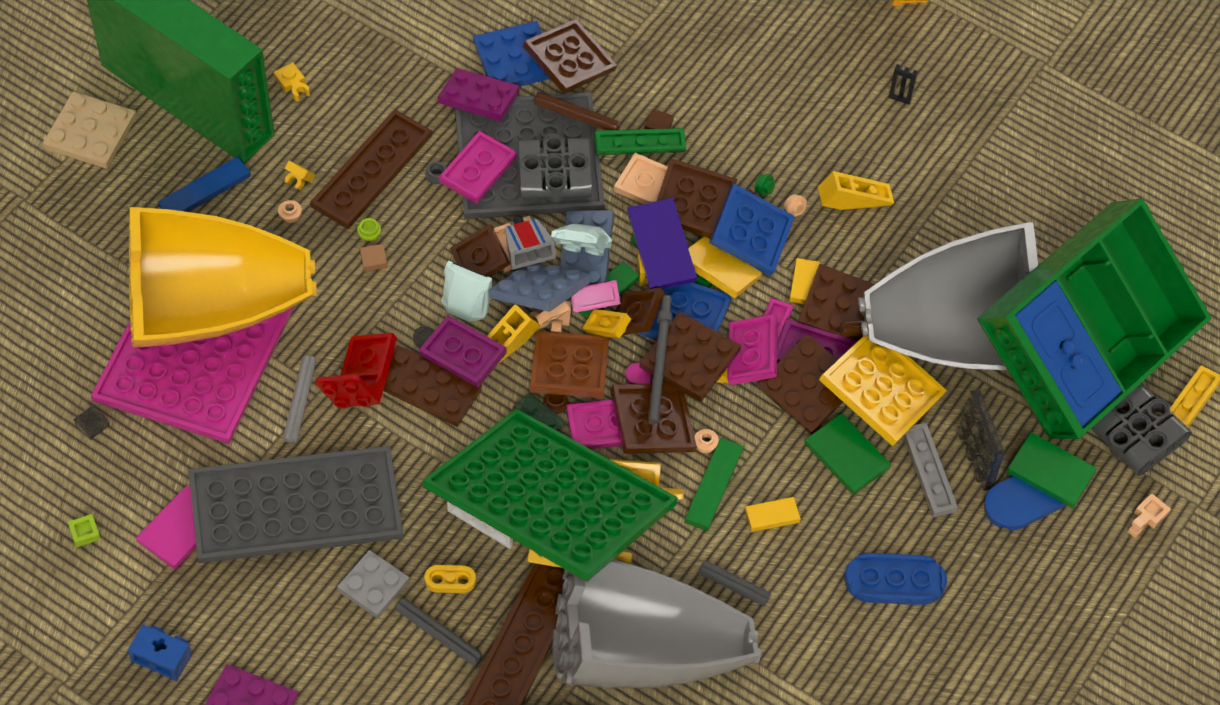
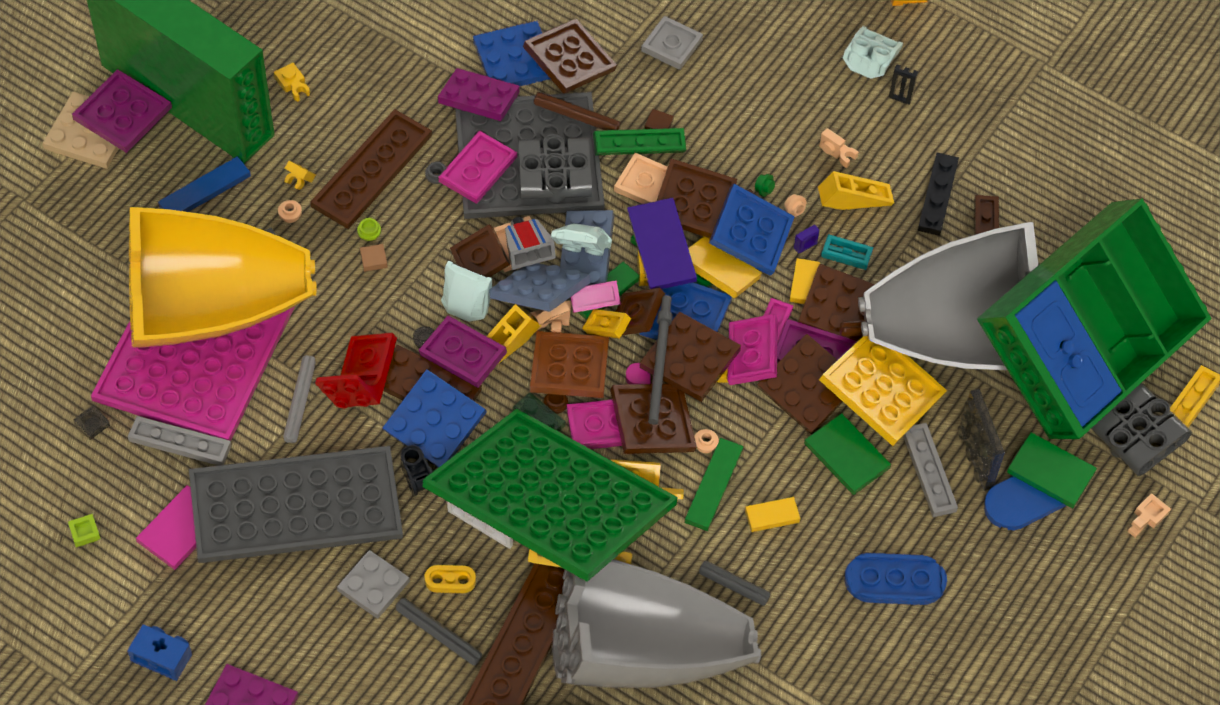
(121, 110): none -> magenta plate
(179, 441): none -> light grey plate
(415, 471): none -> black piece
(434, 419): none -> blue plate
(672, 42): none -> light grey plate
(806, 239): none -> dark purple tile
(835, 146): none -> light nougat plate
(846, 255): none -> teal tile
(870, 53): none -> light aqua slope
(938, 194): none -> black plate
(986, 213): none -> reddish brown plate

